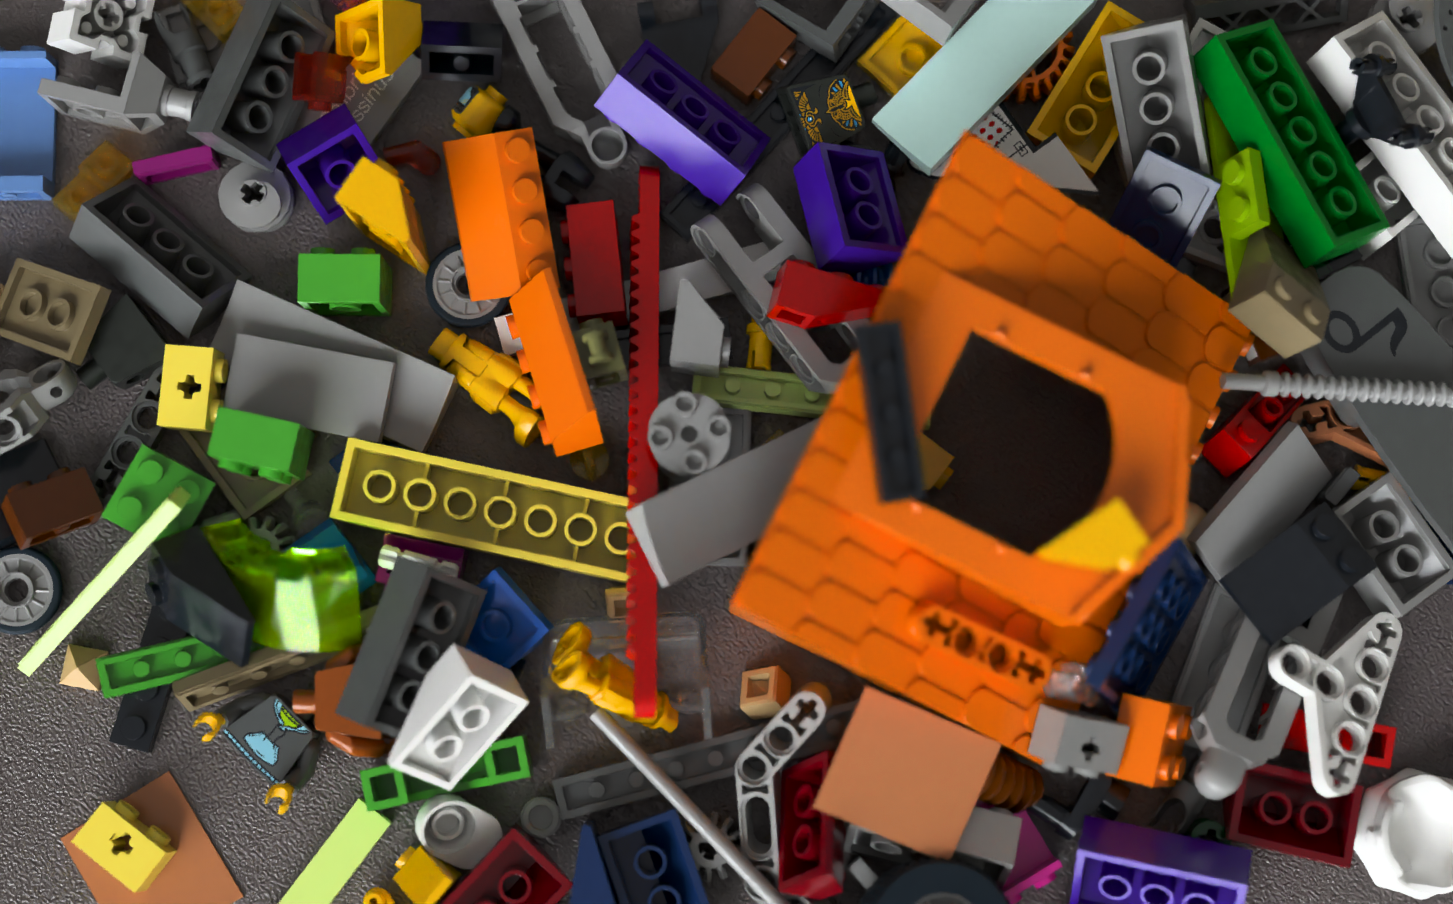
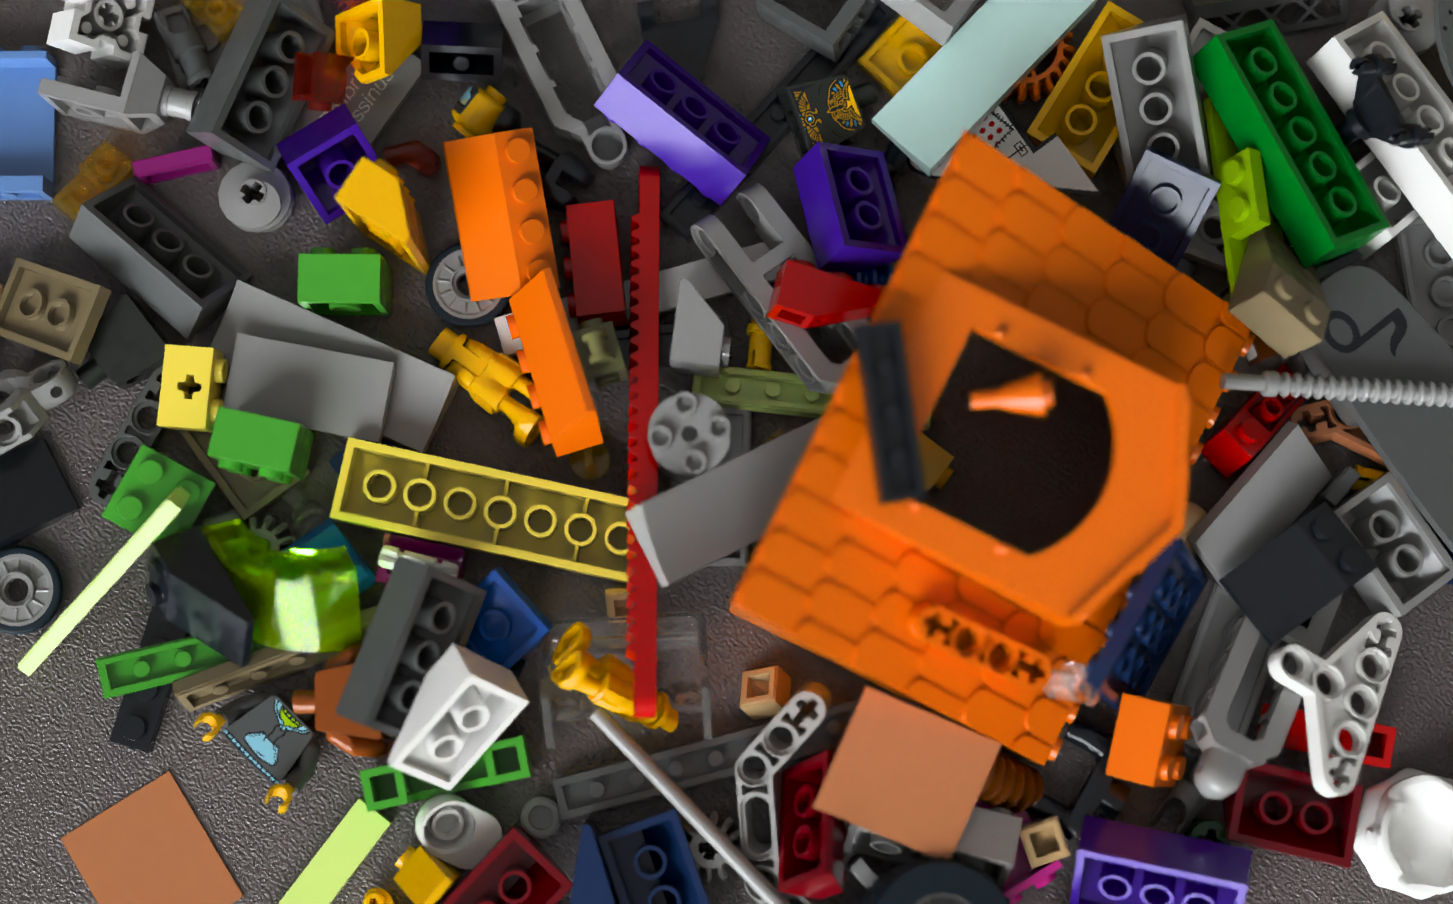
(51, 506): reddish brown brick -> none
(81, 667): tan slope -> none
(103, 843): light yellow brick -> none
(754, 57): reddish brown brick -> none
(1024, 396): none -> orange cone
(1043, 841): none -> tan slope
(1077, 741): light grey brick -> none
(1100, 540): yellow slope -> none

